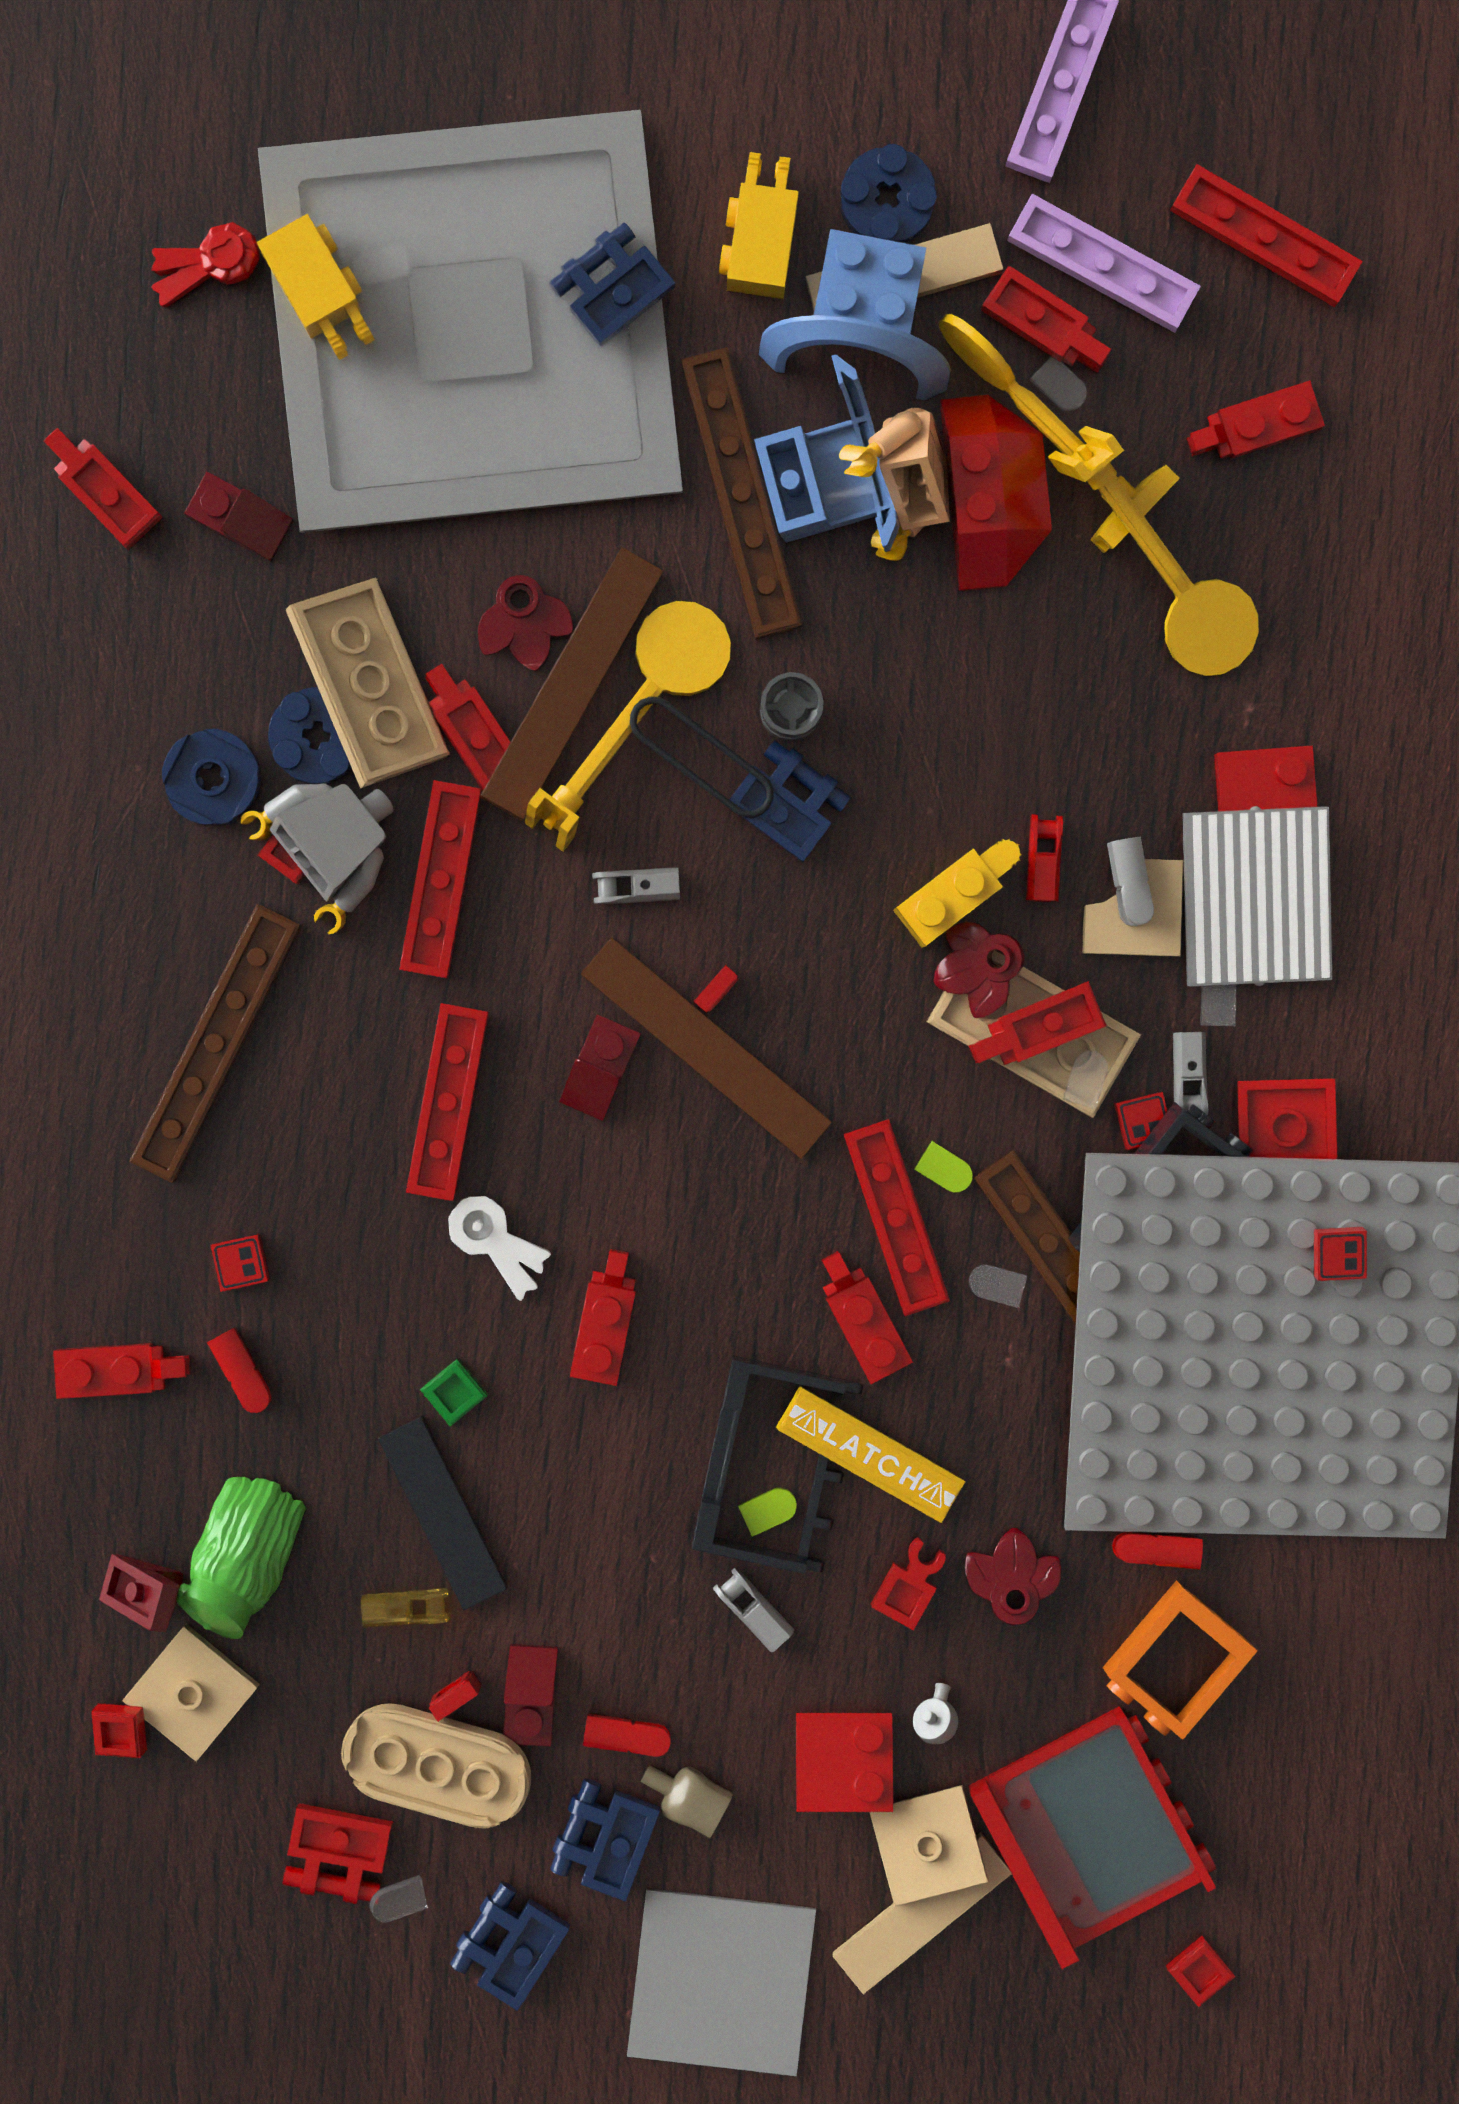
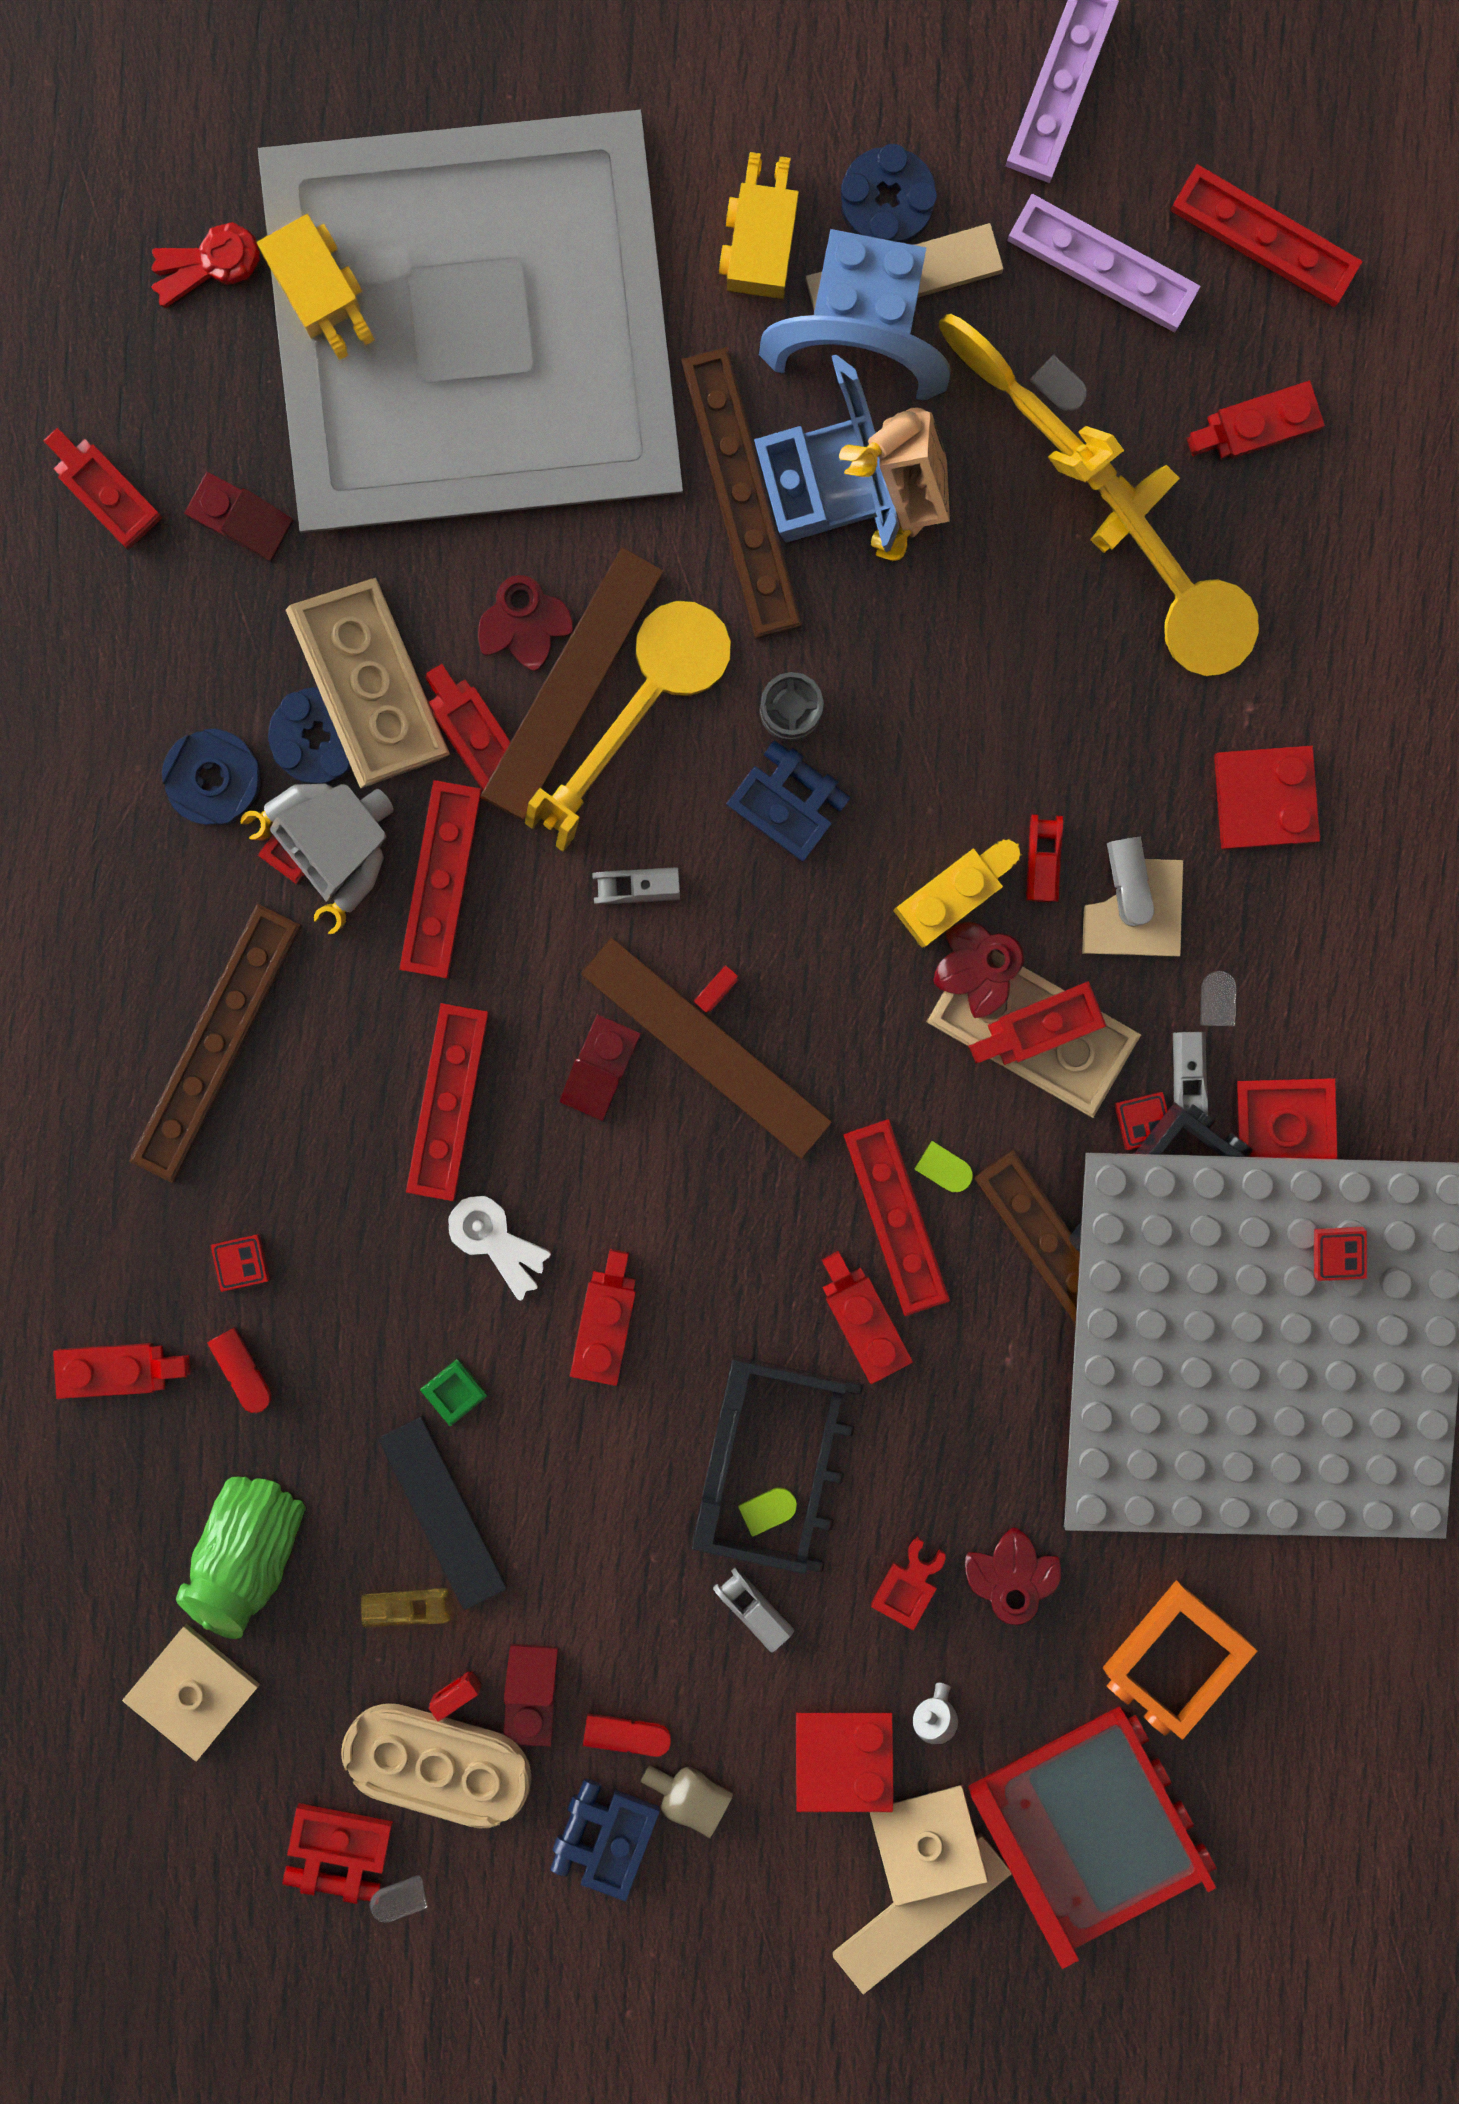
(119, 1730): red tile -> none
(141, 1591): dark red slope -> none
(522, 1954): dark blue plate -> none
(619, 296): dark blue plate -> none
(686, 771): black piece -> none
(721, 1982): light grey piece -> none
(870, 1454): yellow tile -> none
(993, 490): red wedge -> none
(997, 1284): clear piece -> none
(1045, 320): red hinge -> none
(1087, 1079): clear piece -> none
(1159, 1549): red bar -> none
(1200, 1971): red tile -> none
(1257, 896): piece -> none

